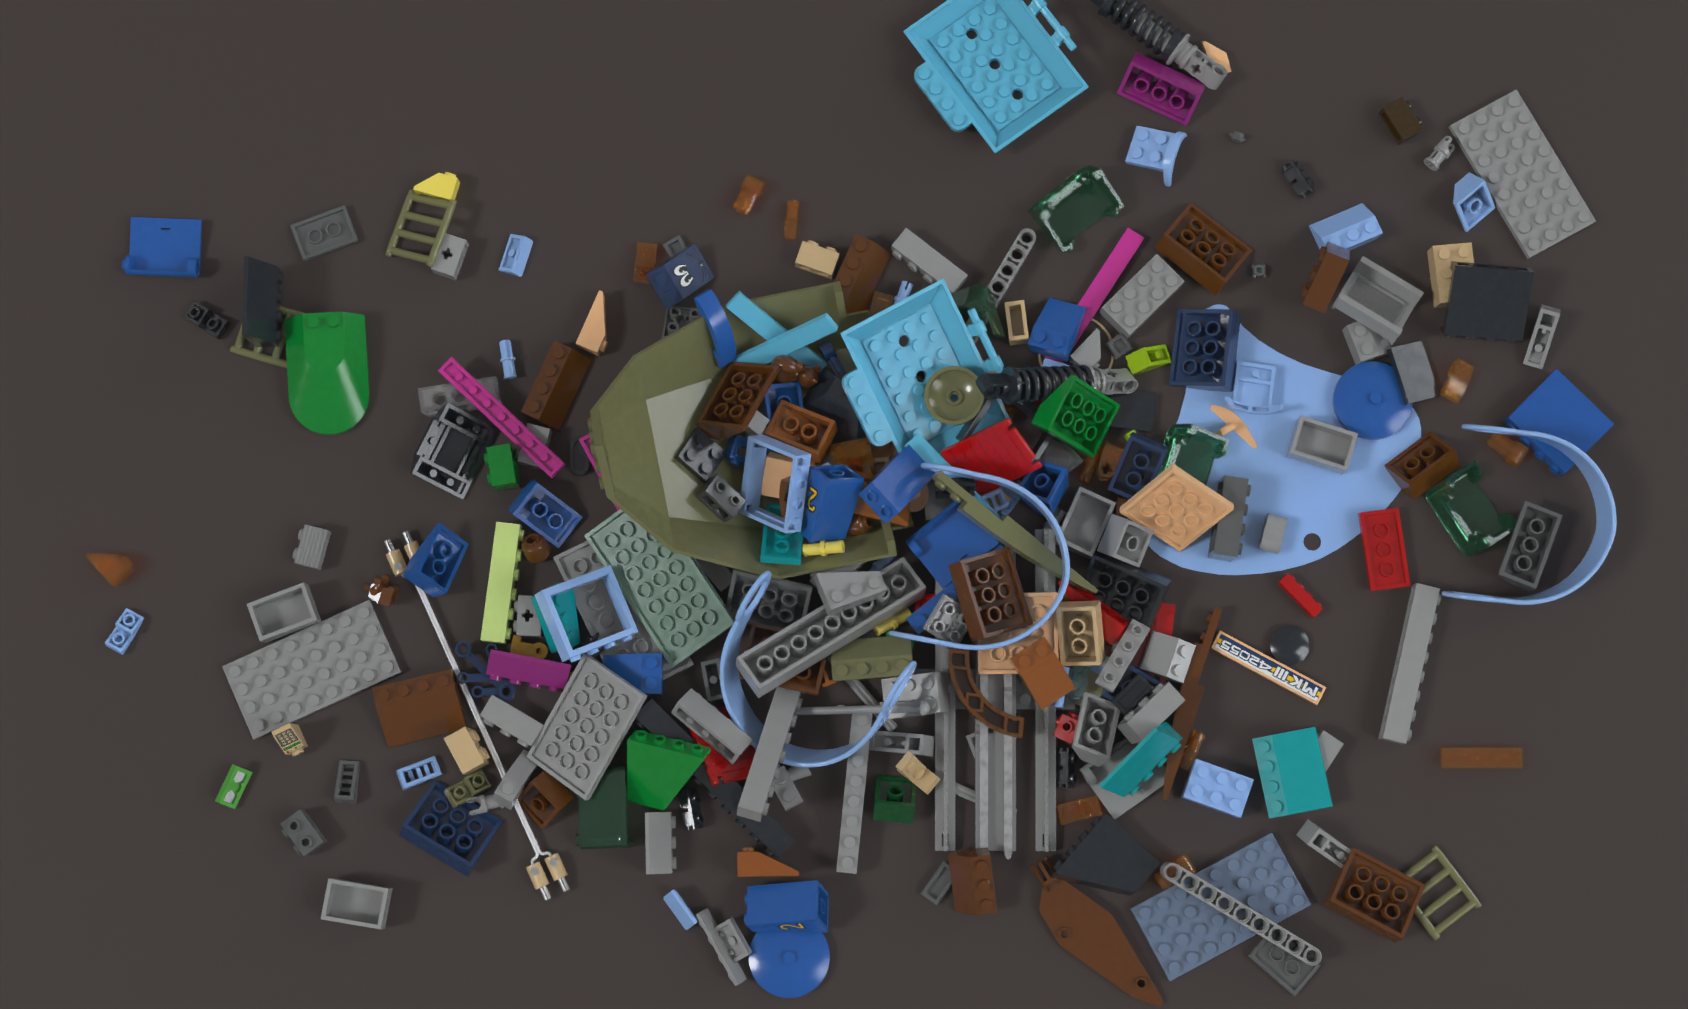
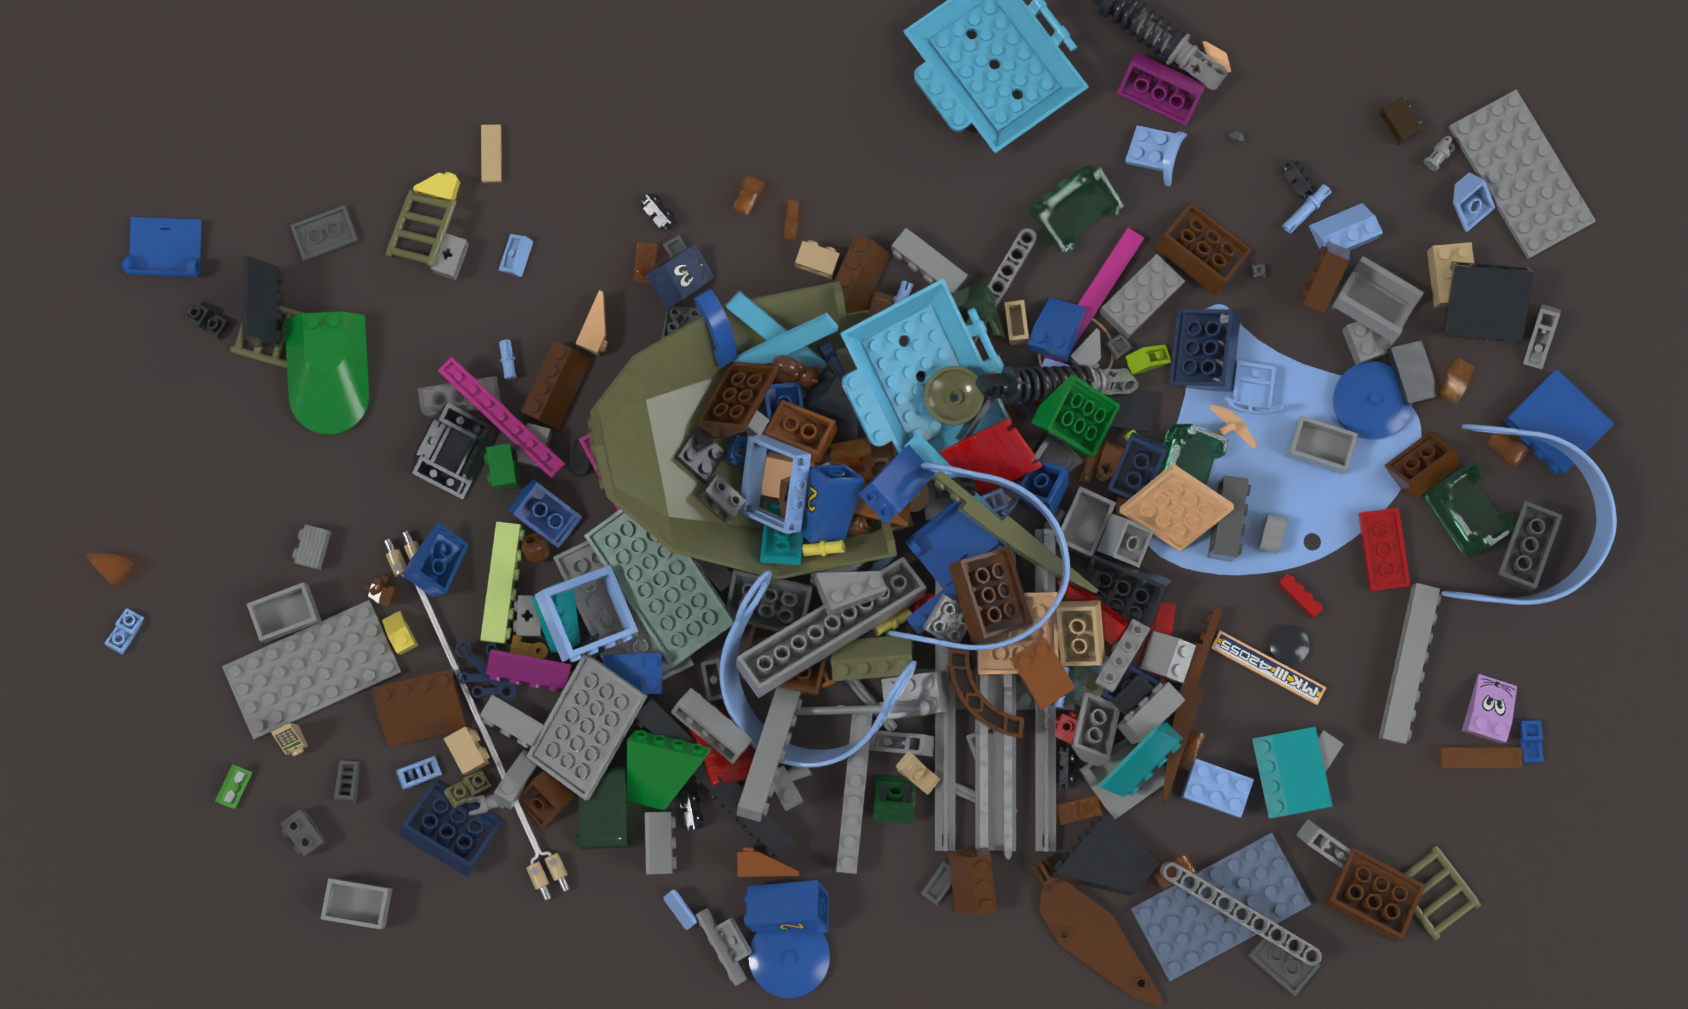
(399, 633): none -> light yellow slope
(491, 153): none -> tan tile
(654, 205): none -> black hinge
(1313, 202): none -> light blue pin
(1490, 709): none -> lavender slope
(1531, 742): none -> blue slope

